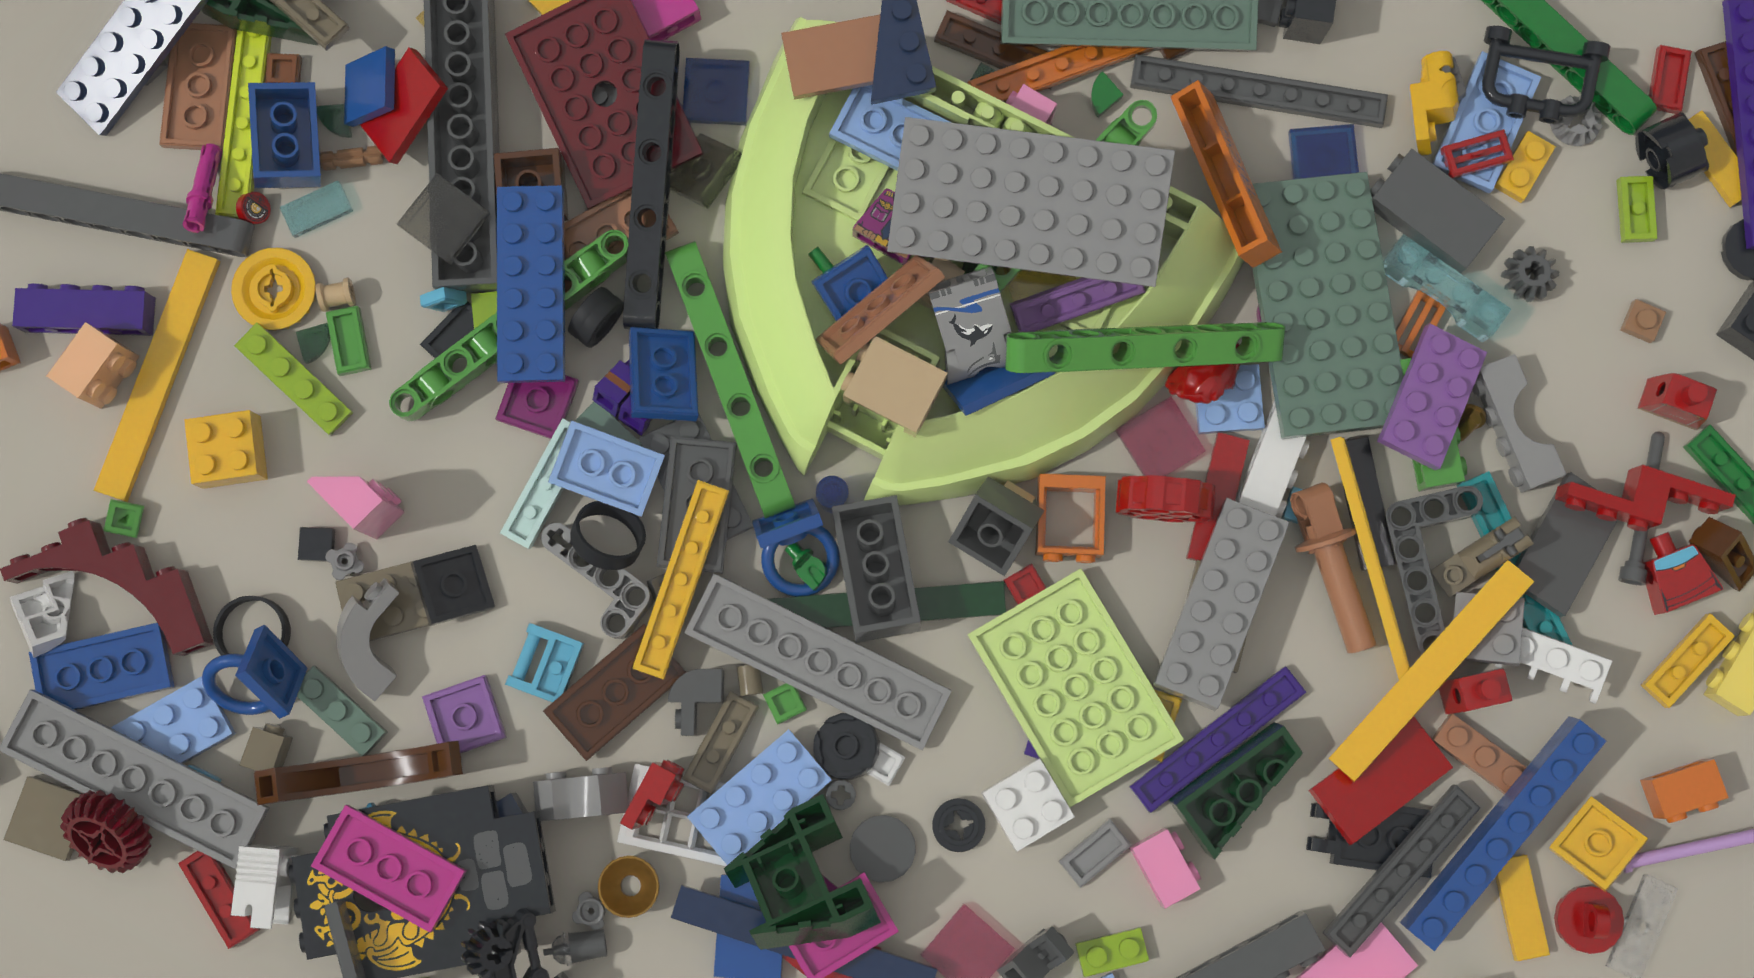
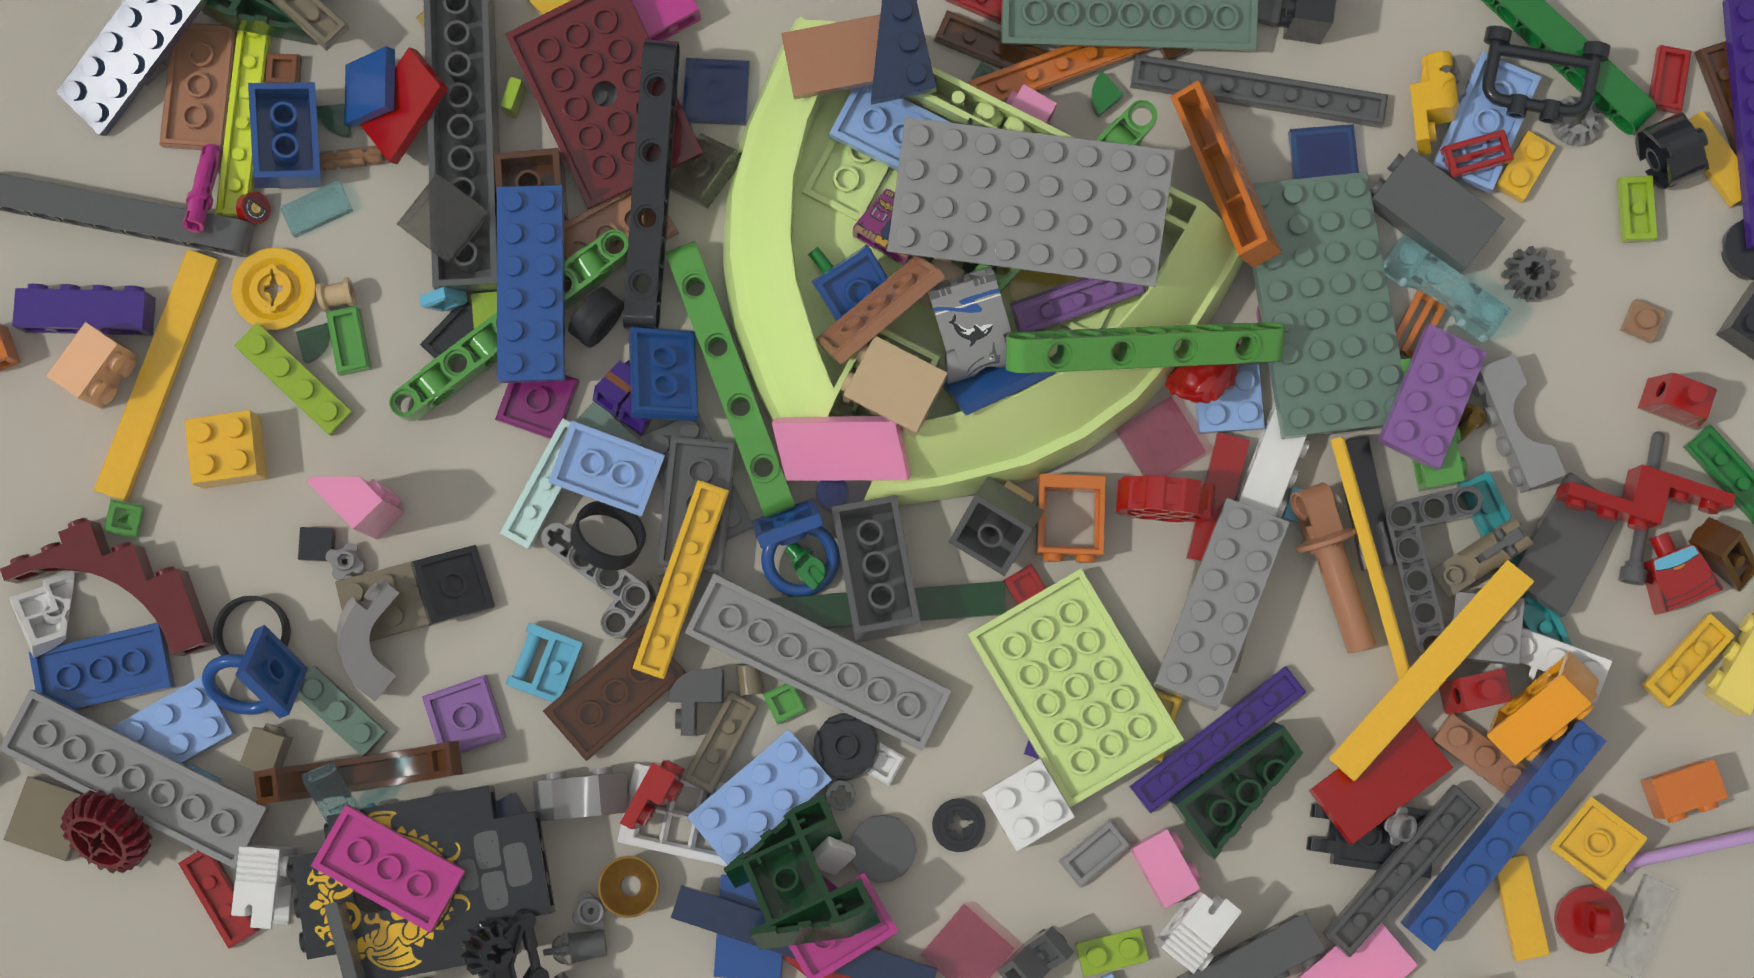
(328, 789): none -> clear light blue tile
(513, 97): none -> lime tile
(833, 855): none -> white tile
(841, 448): none -> bright pink tile
(1197, 930): none -> white piece
(1400, 826): none -> light grey plate
(1544, 709): none -> light orange brick

